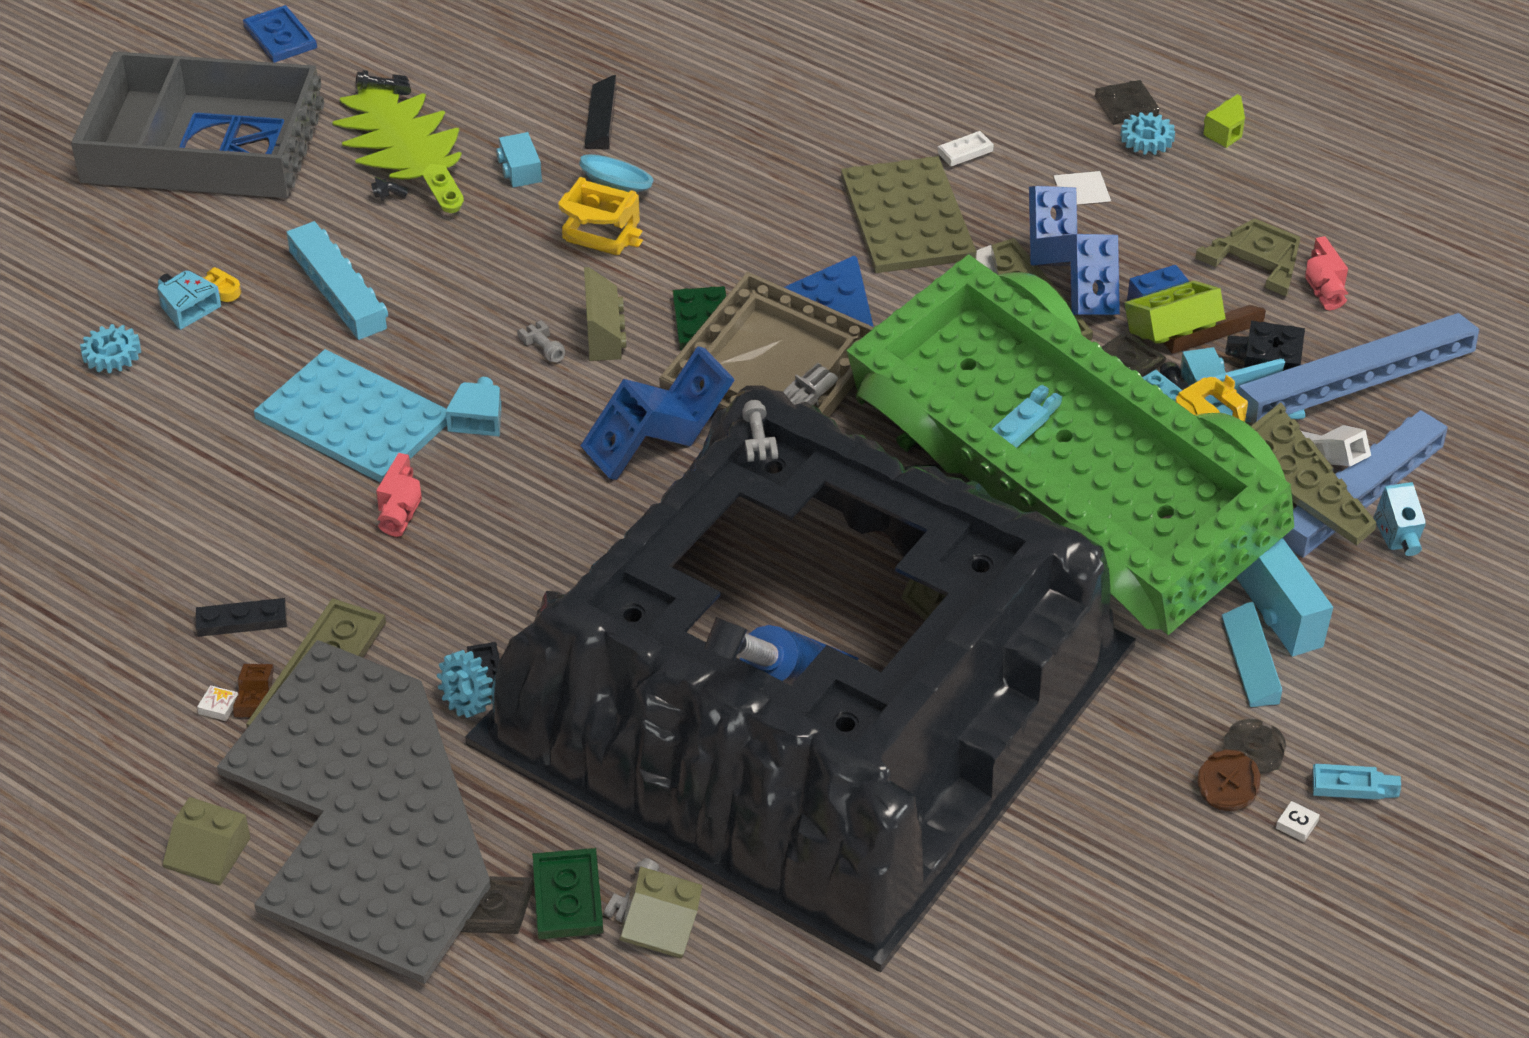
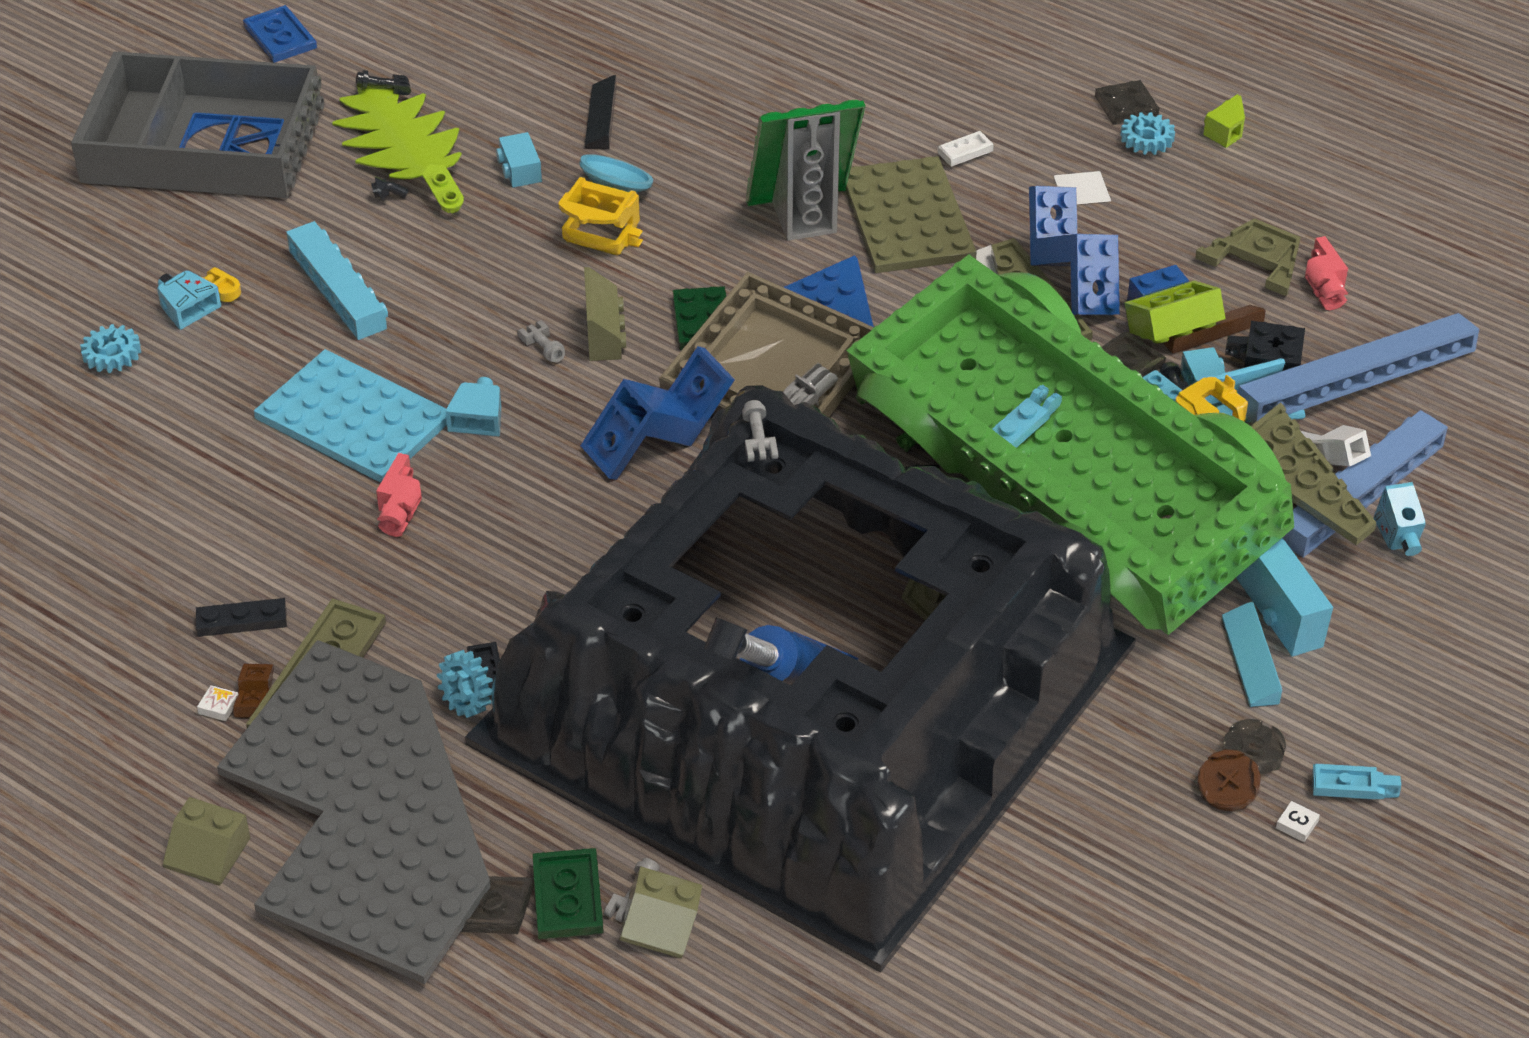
(803, 164): none -> piece

